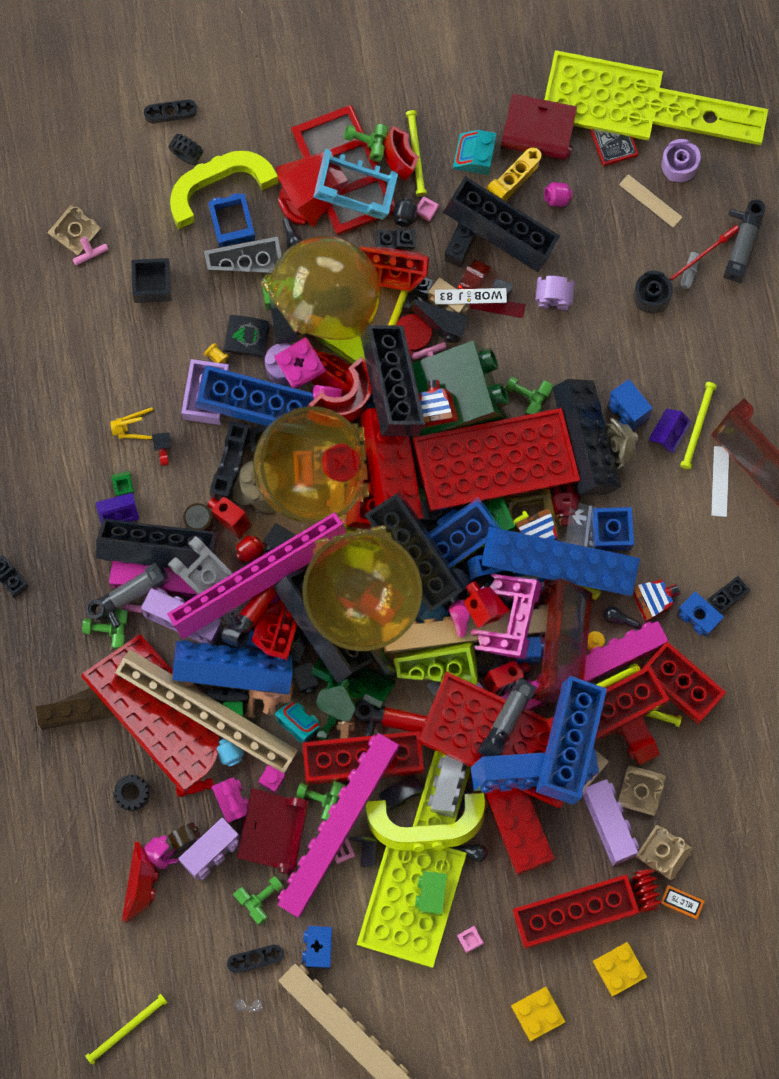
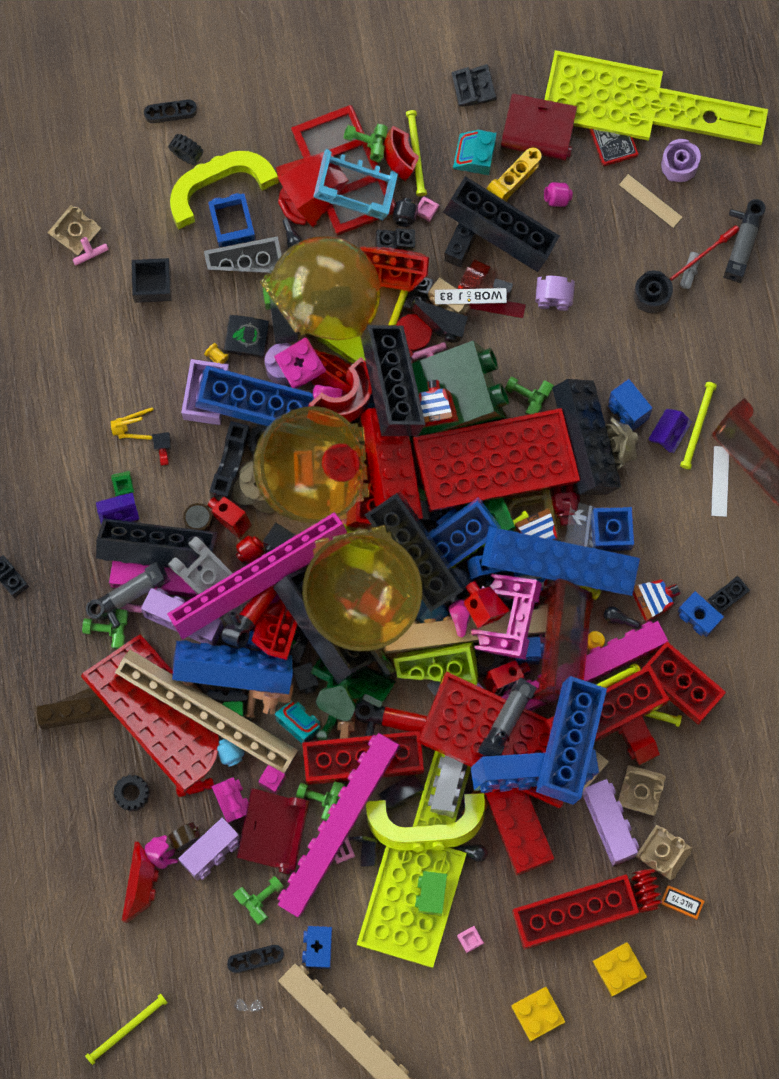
(474, 85): none -> black slope

